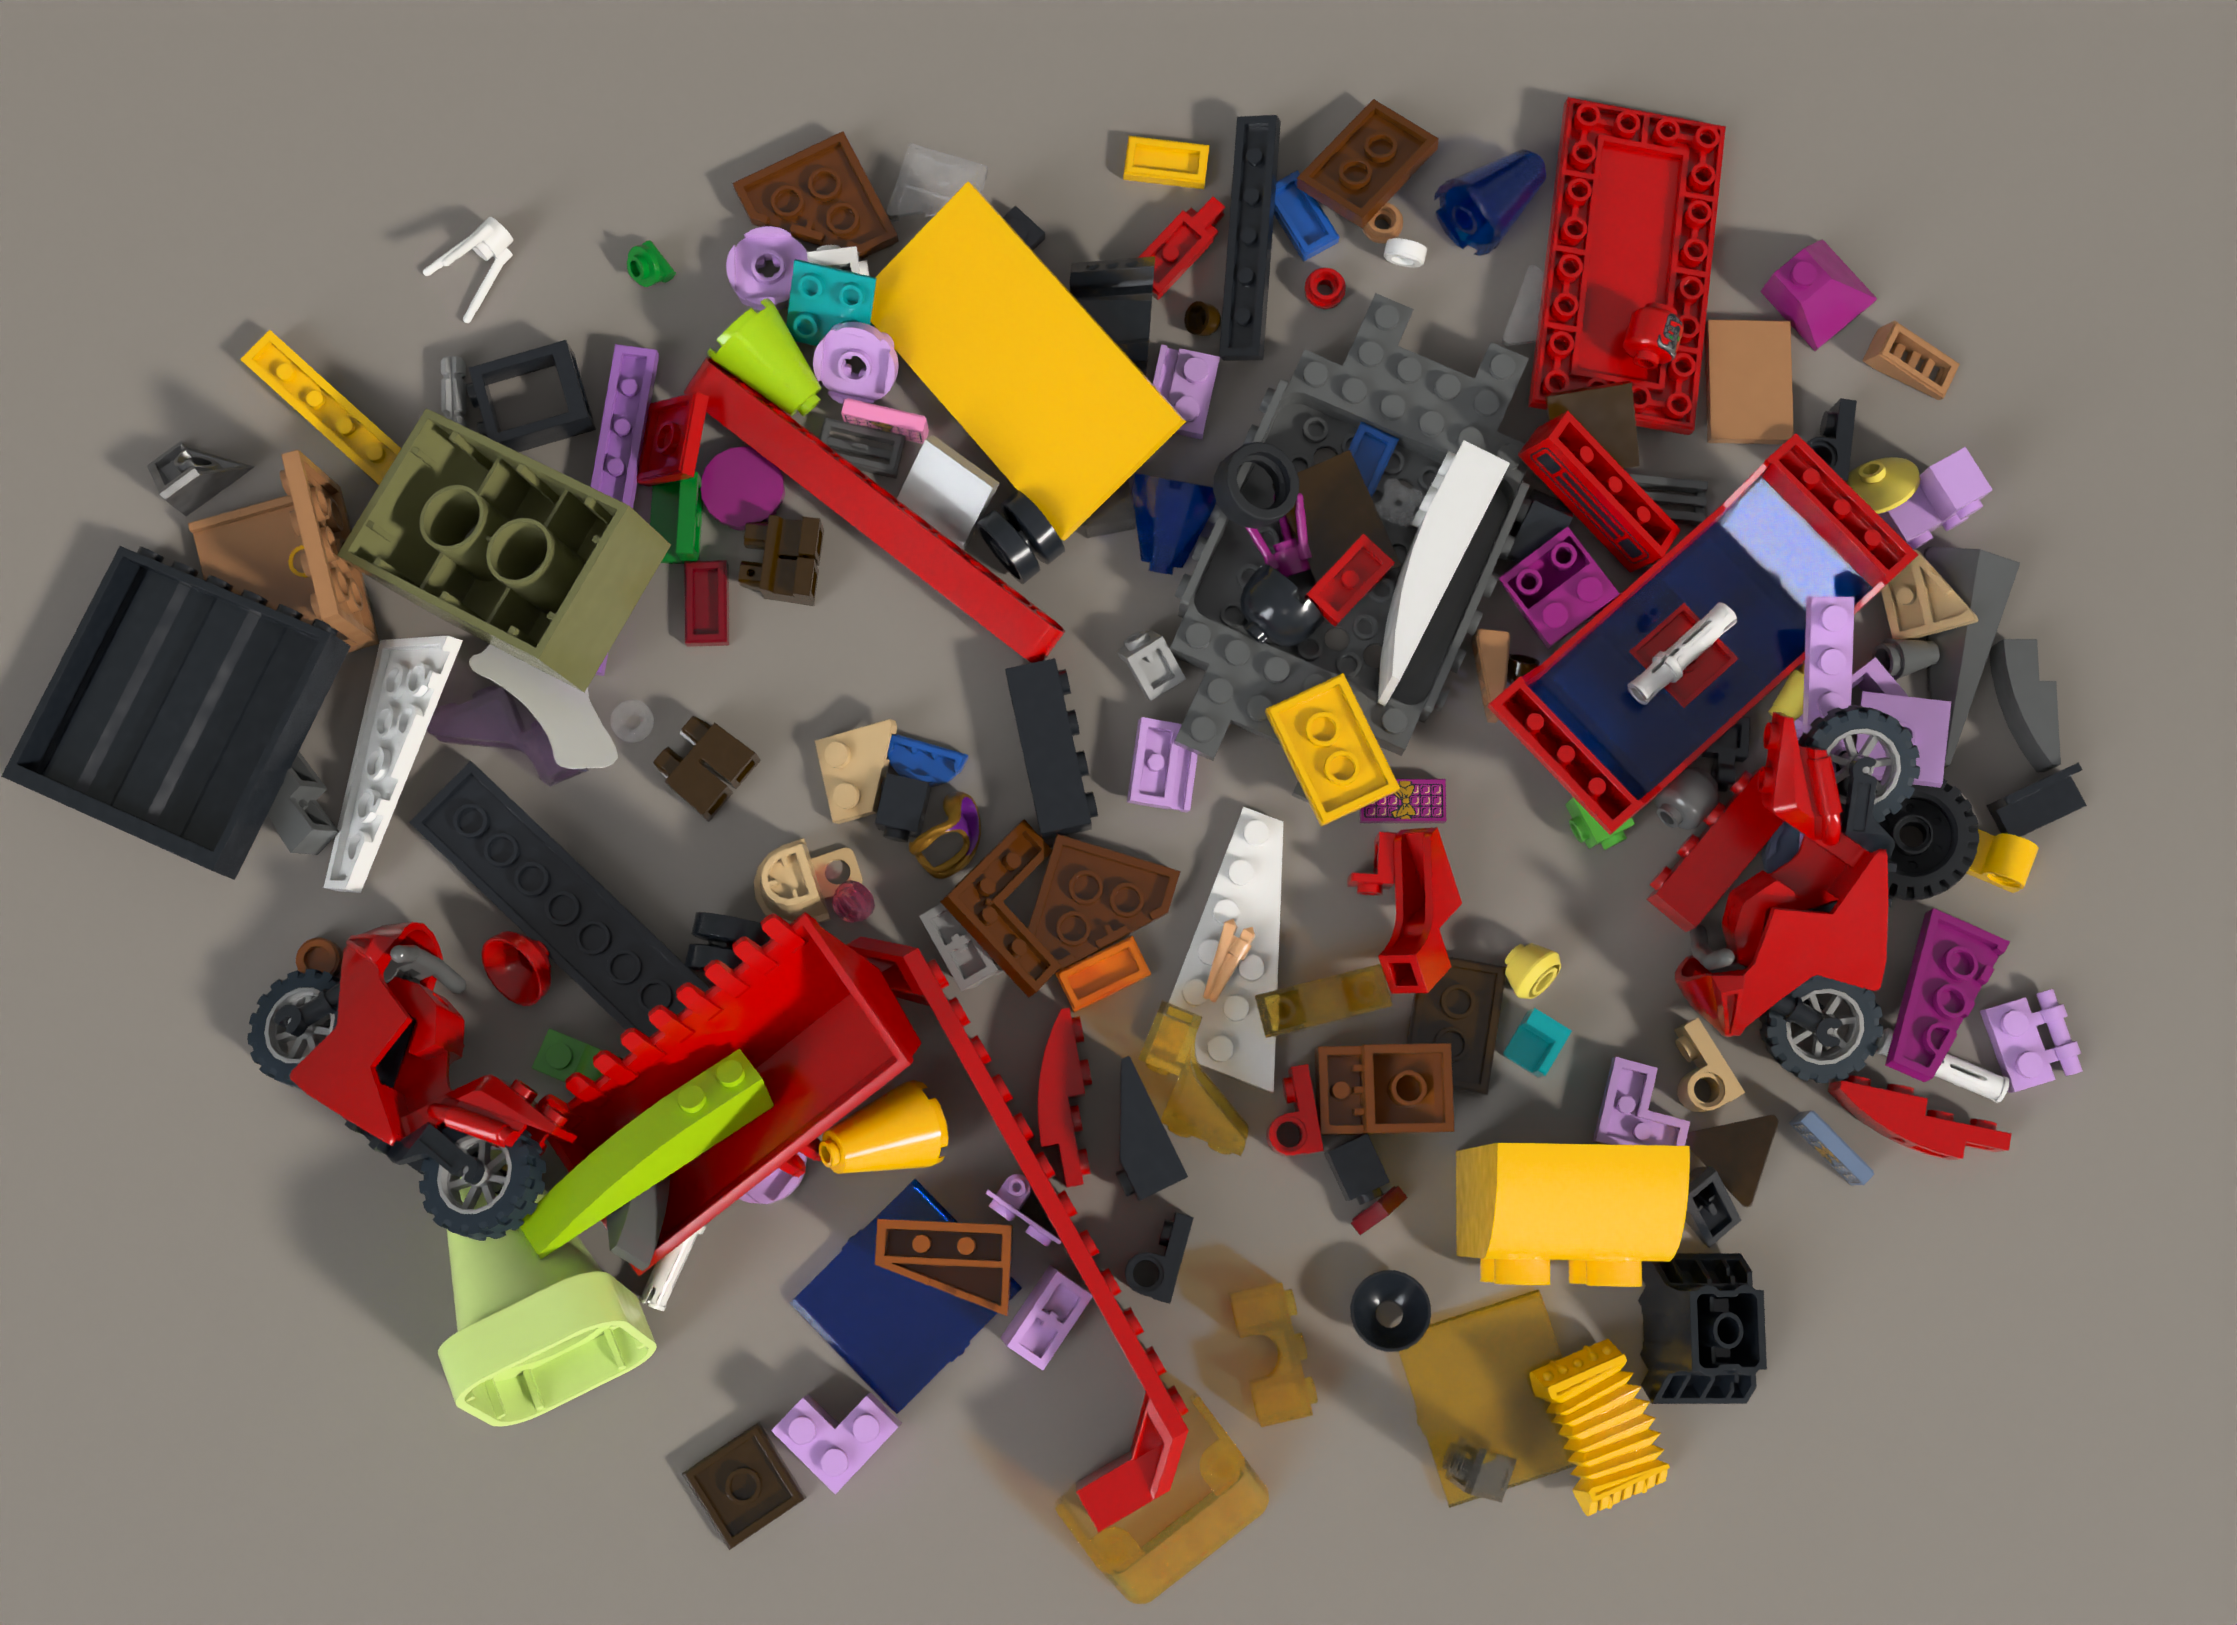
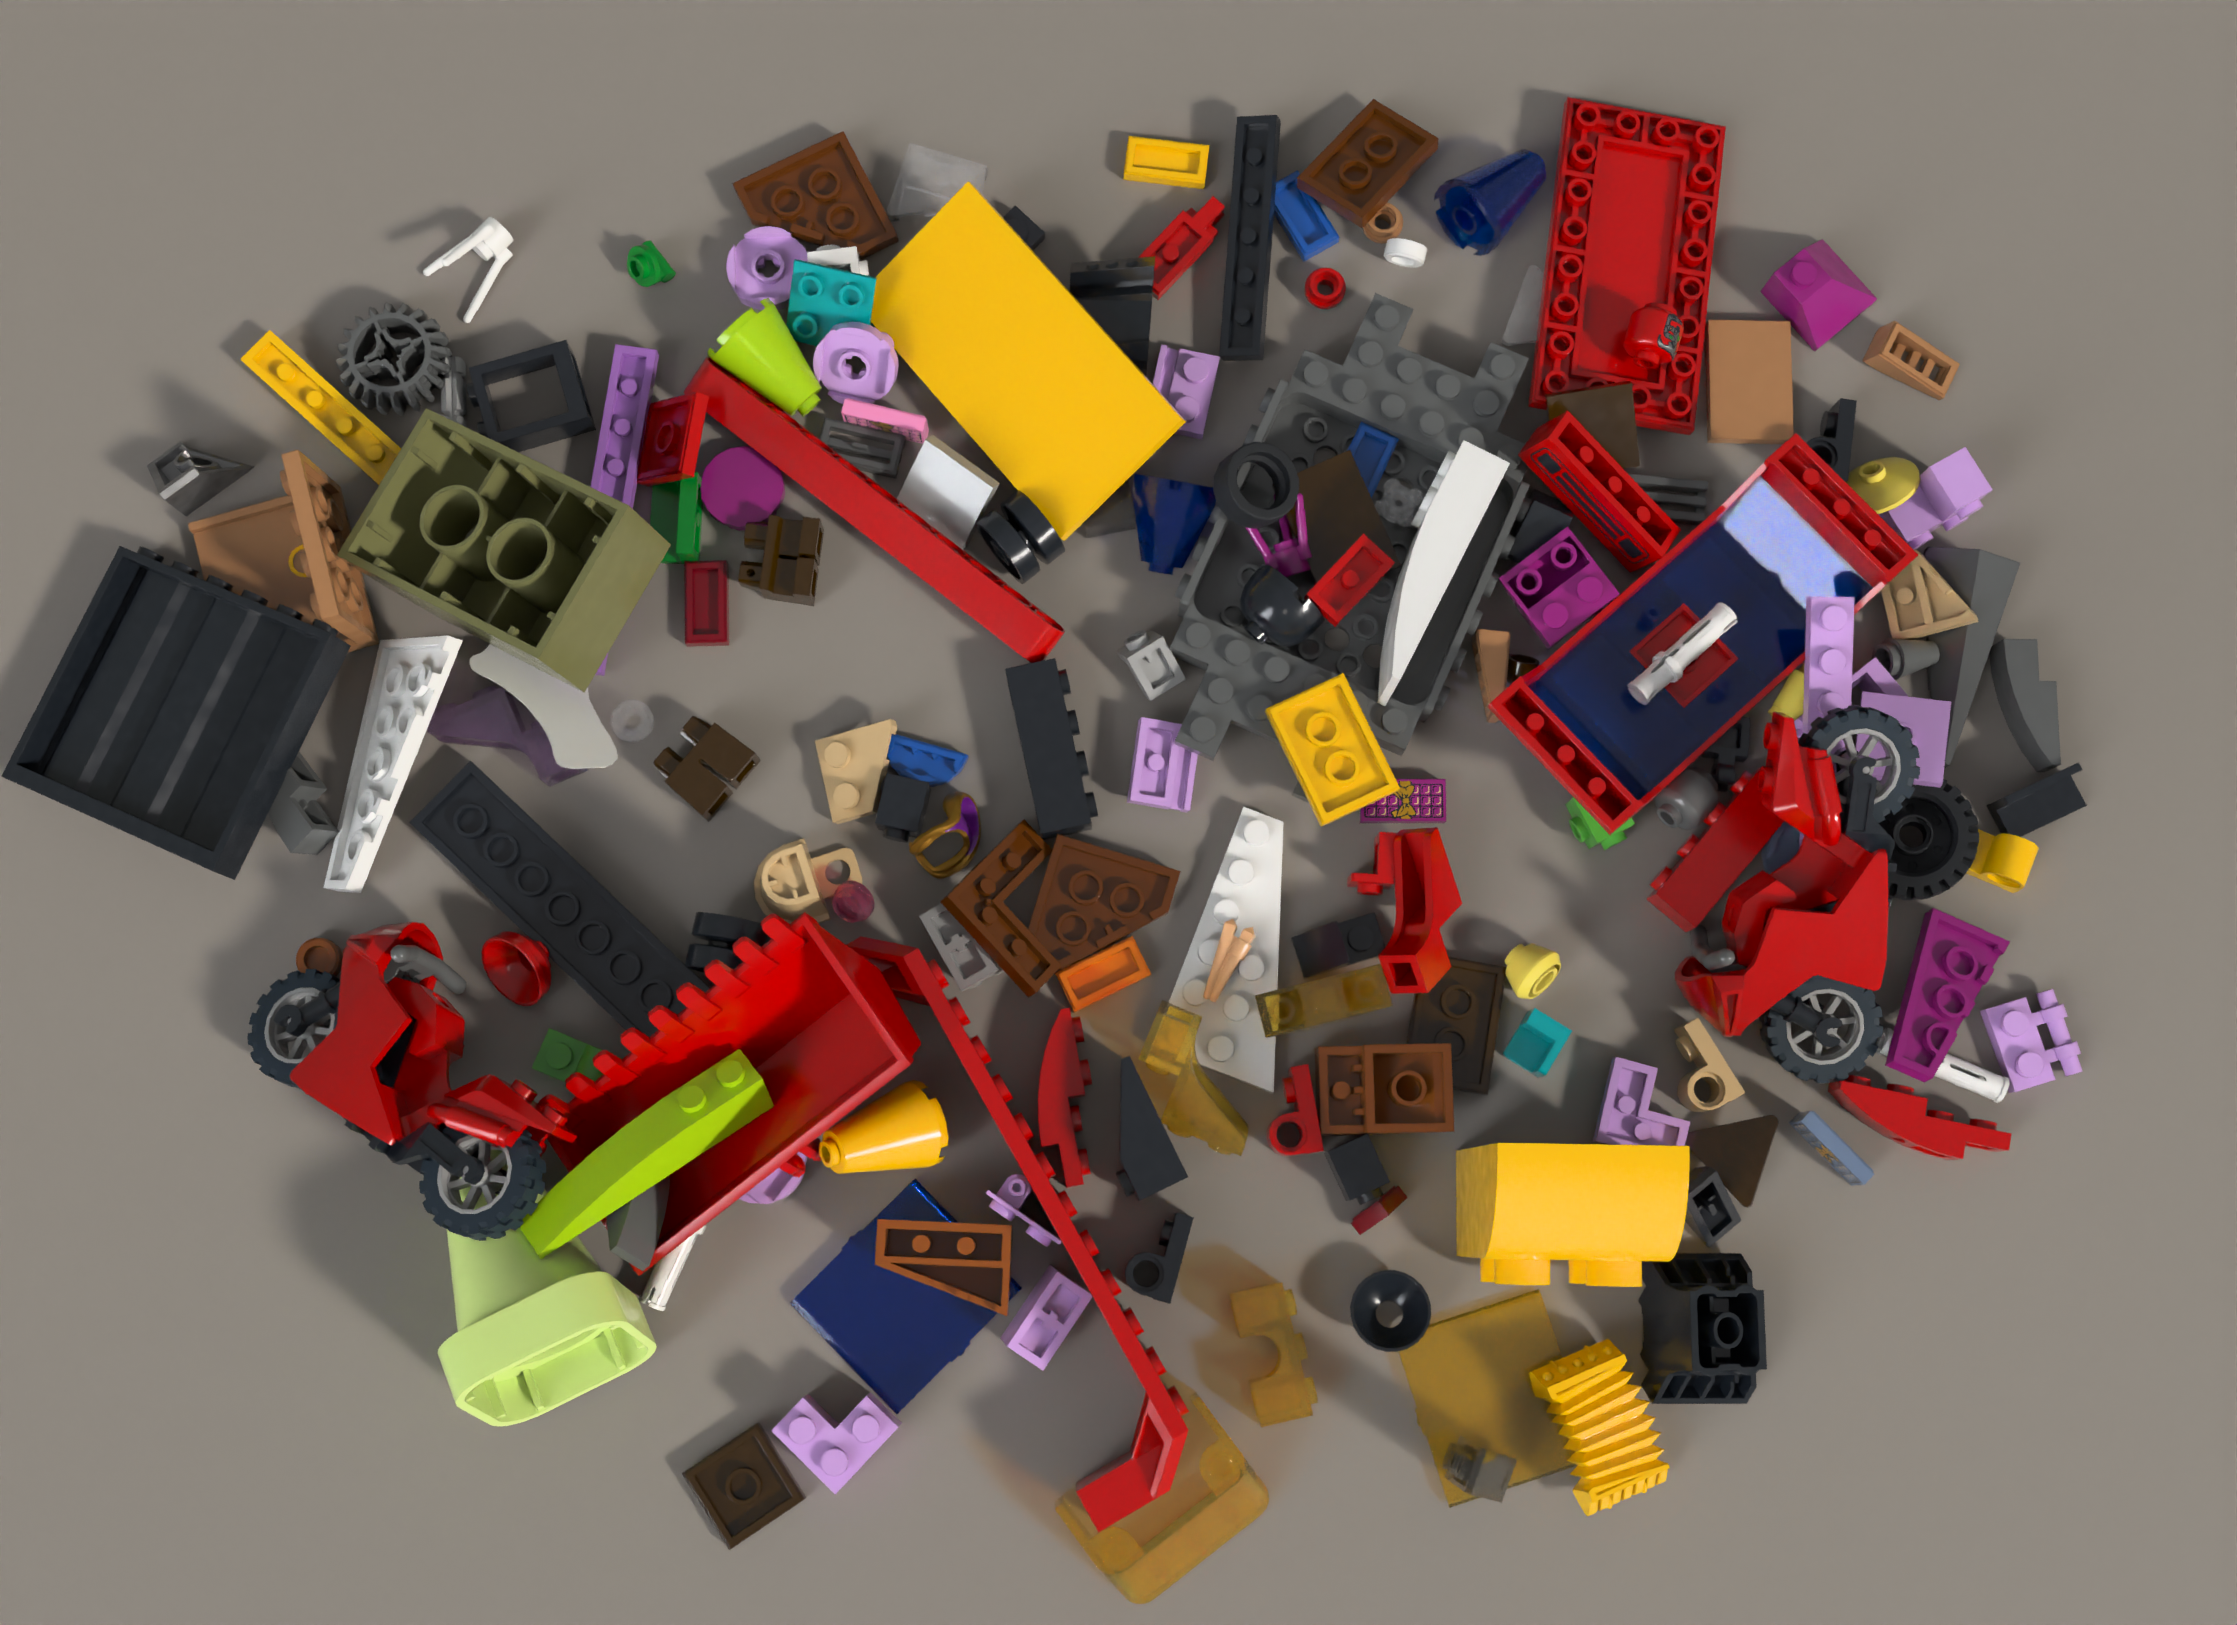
(363, 367): none -> dark grey gear
(1202, 319): dark brown hinge -> none
(1338, 945): none -> black slope

